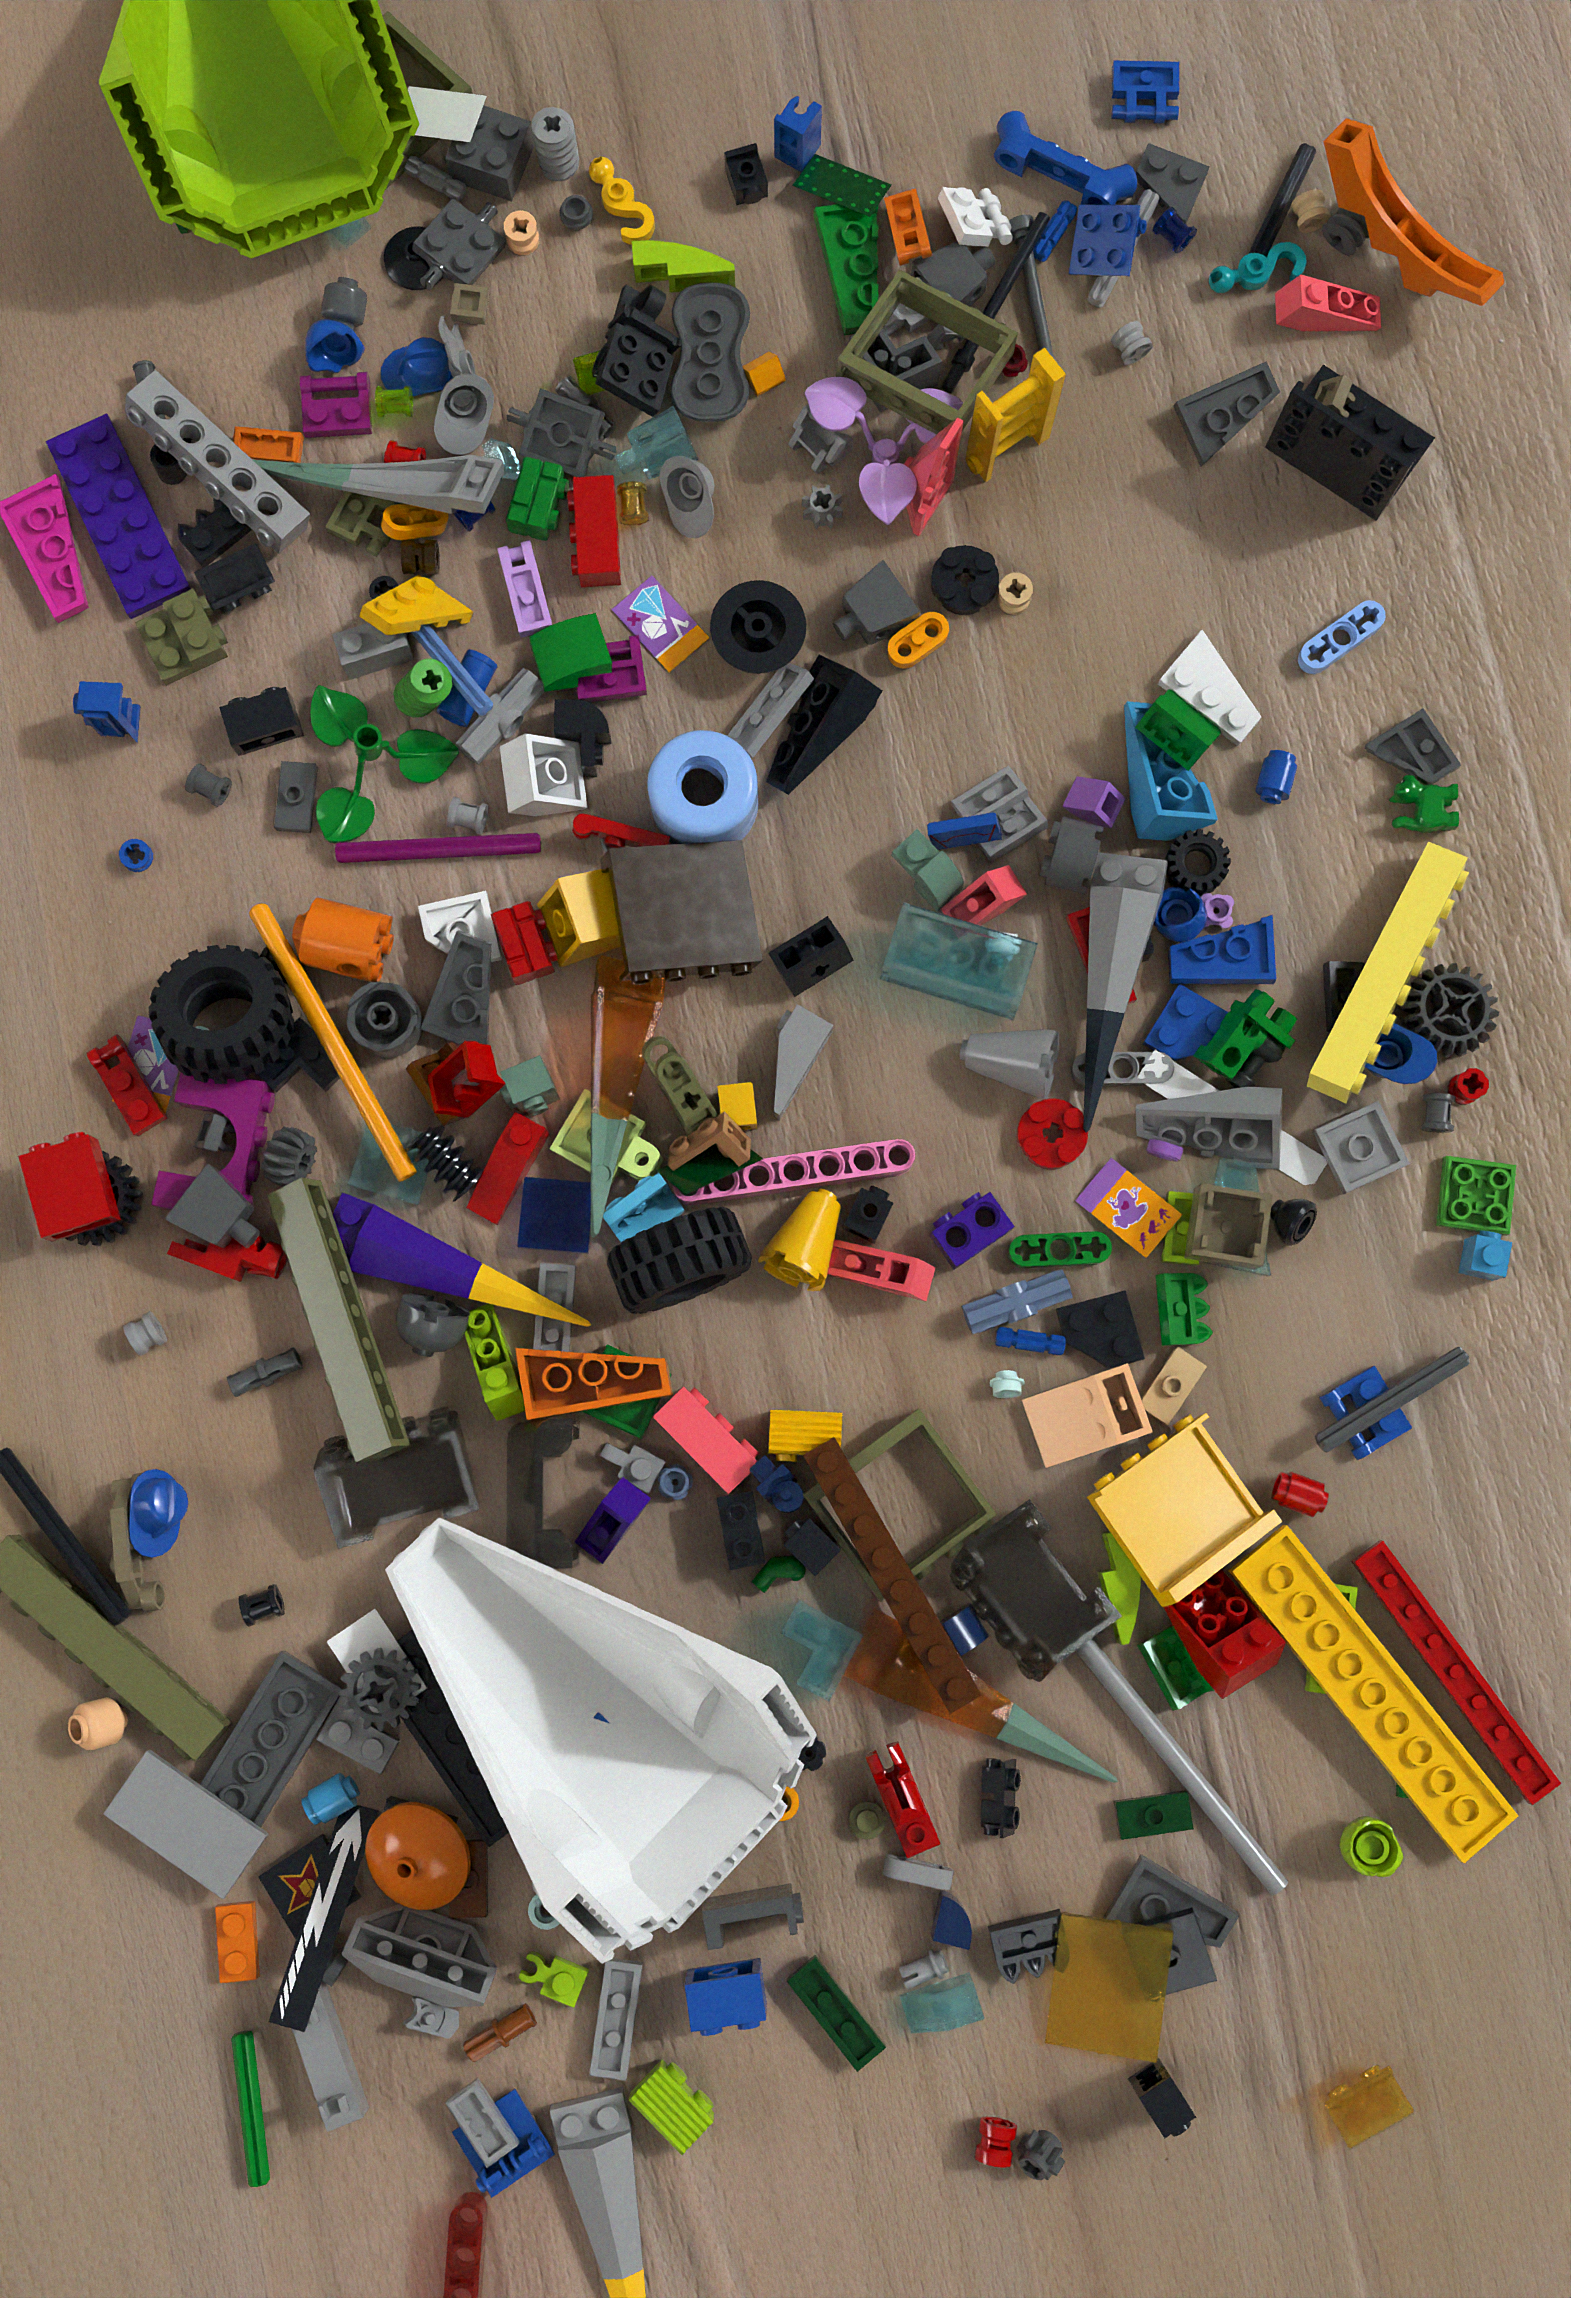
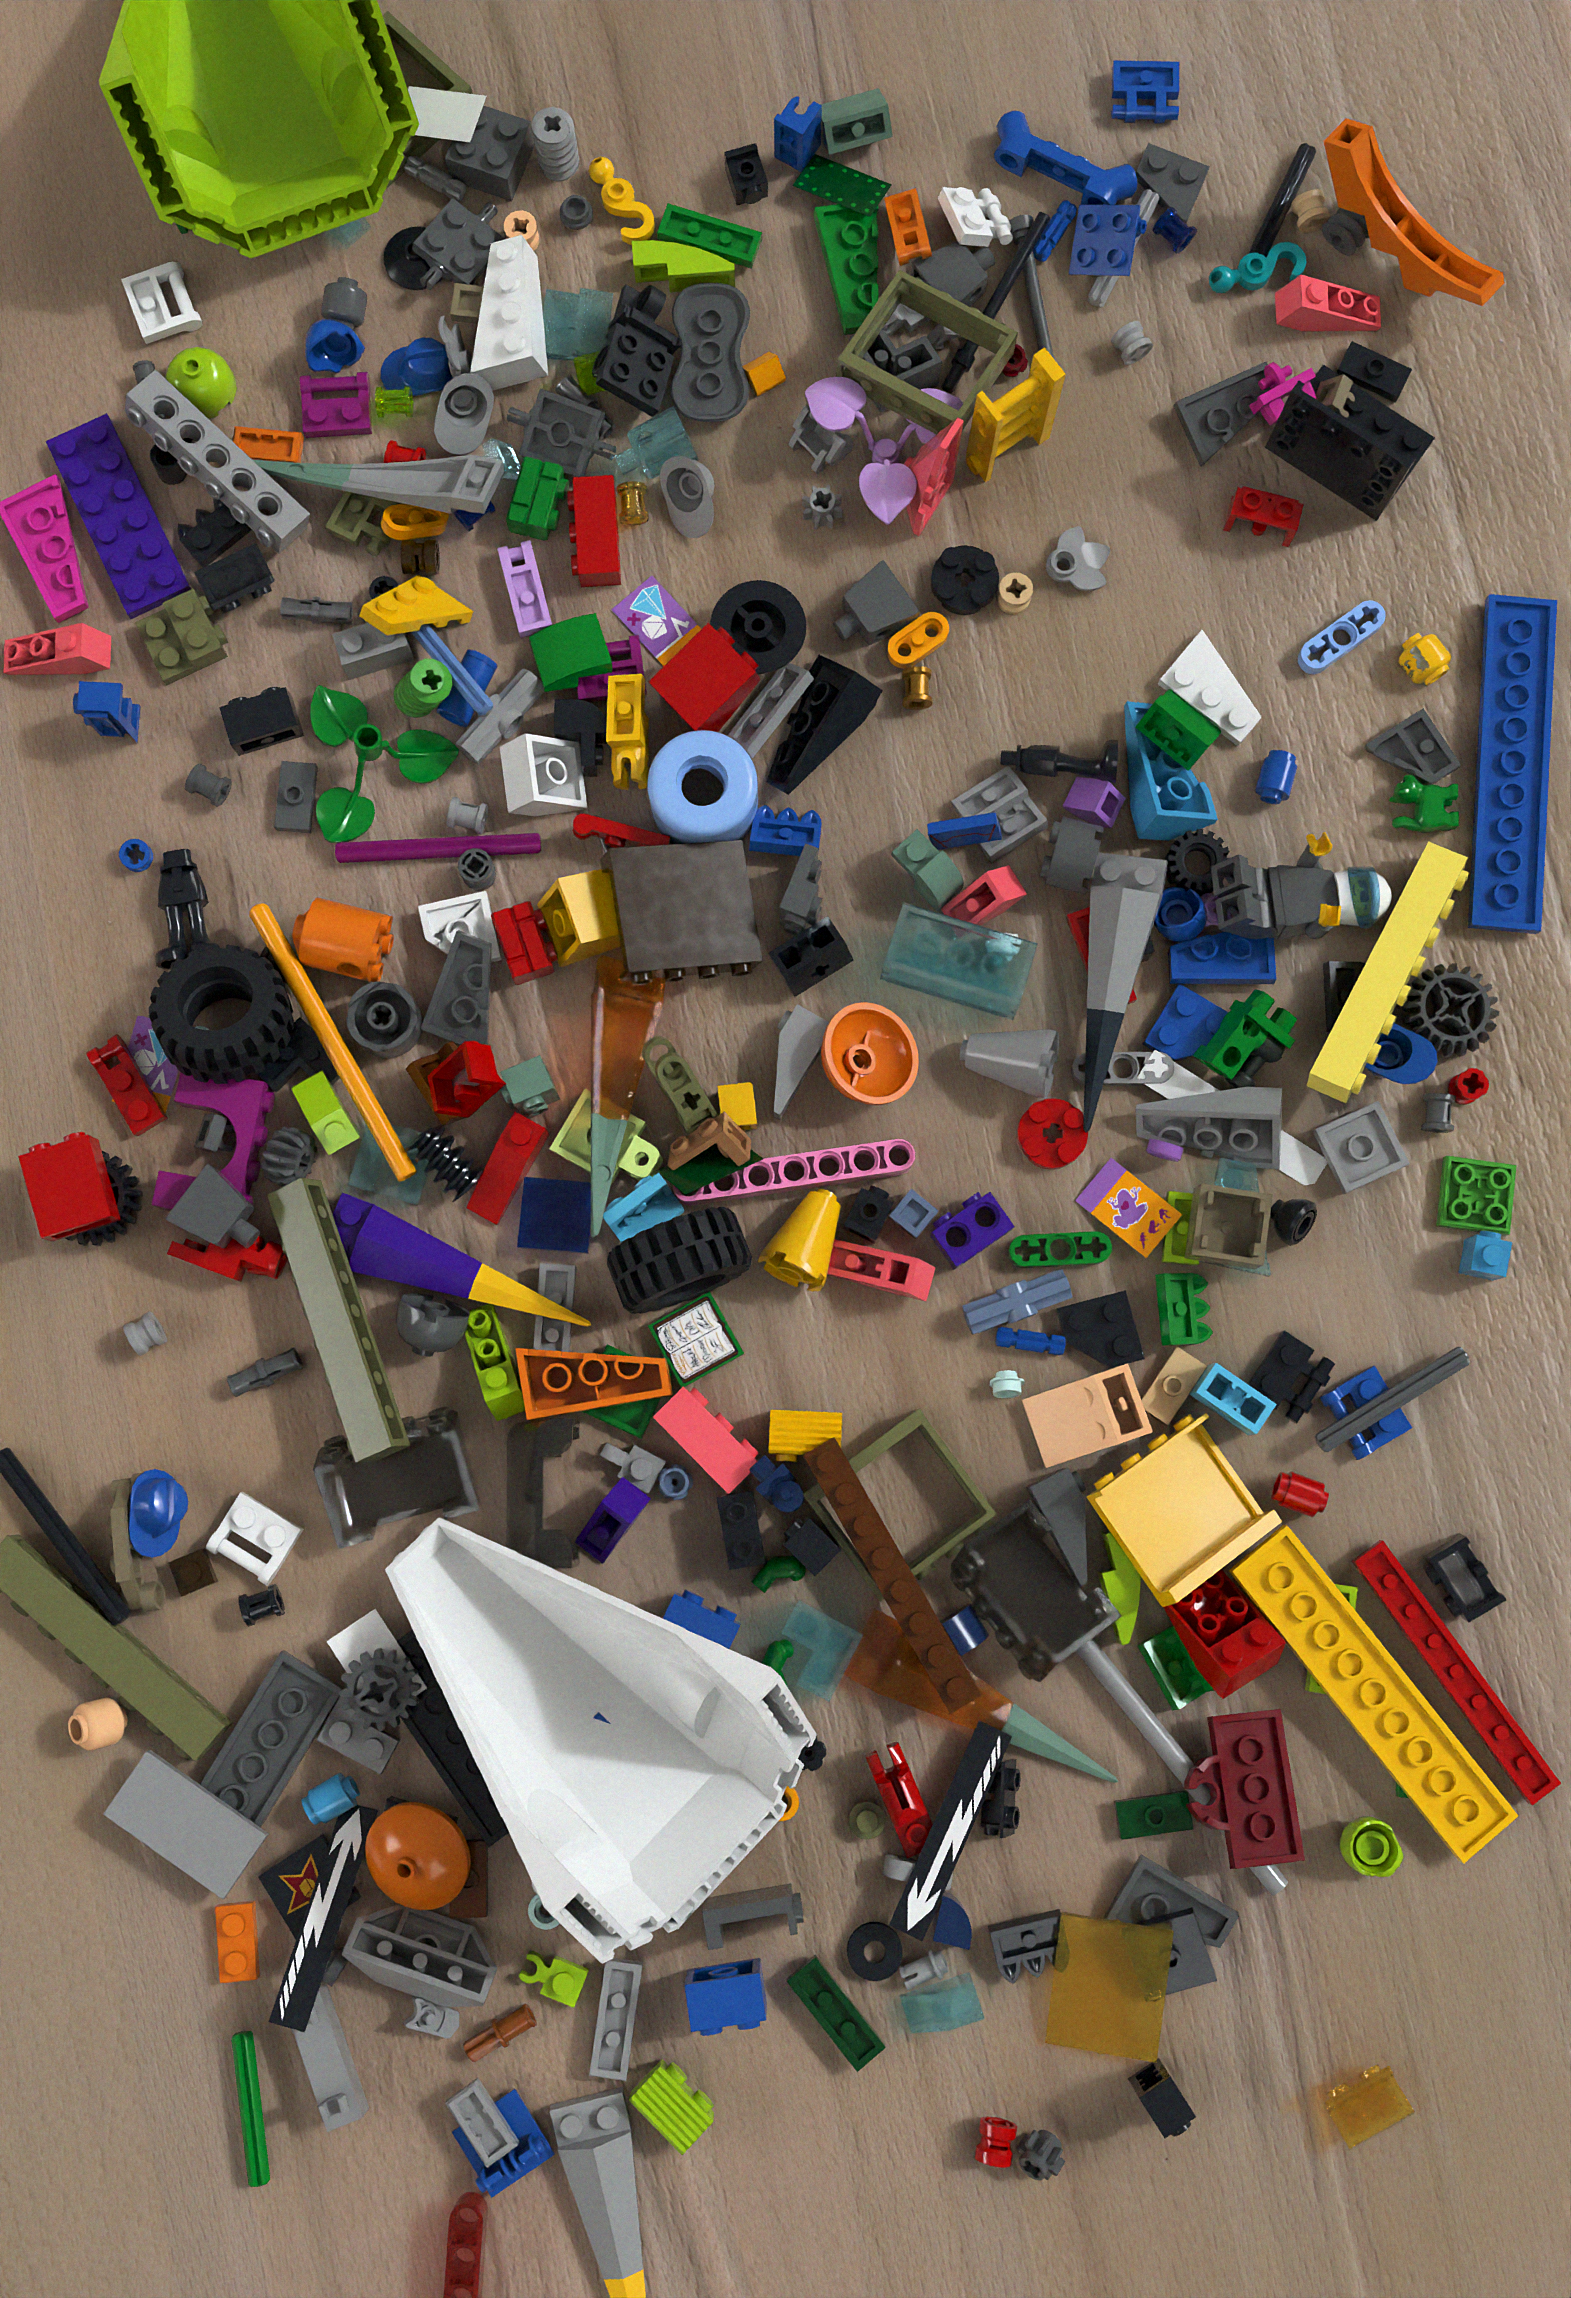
(58, 651): none -> coral slope
(150, 304): none -> white plate
(181, 892): none -> black piece
(193, 1572): none -> dark brown plate
(203, 379): none -> lime cylinder
(262, 1528): none -> white plate
(316, 610): none -> flat silver pin
(325, 1112): none -> lime slope
(478, 876): none -> dark grey wheel
(510, 321): none -> white wedge
(575, 322): none -> clear light blue slope
(627, 729): none -> yellow plate
(689, 1613): none -> blue brick
(696, 1339): none -> tile
(707, 679): none -> red slope
(710, 234): none -> green plate
(777, 1655): none -> green arm
(785, 833): none -> blue plate
(801, 900): none -> dark grey plate
(855, 121): none -> sand green brick
(879, 1045): none -> orange hat
(893, 1951): none -> black piece
(913, 1214): none -> sand blue plate
(917, 688): none -> pearl gold bush
(950, 1831): none -> black sticker
(1048, 761): none -> black piece
(1063, 1507): none -> dark grey slope
(1082, 559): none -> light grey plate
(1232, 1399): none -> medium azure brick
(1249, 1789): none -> dark red plate
(1264, 510): none -> red window
(1271, 402): none -> dark pink hips
(1281, 1368): none -> black plate
(1297, 898): none -> dark grey piece
(1374, 371): none -> black plate
(1424, 658): none -> yellow head
(1462, 1578): none -> black window
(1512, 764): none -> blue plate

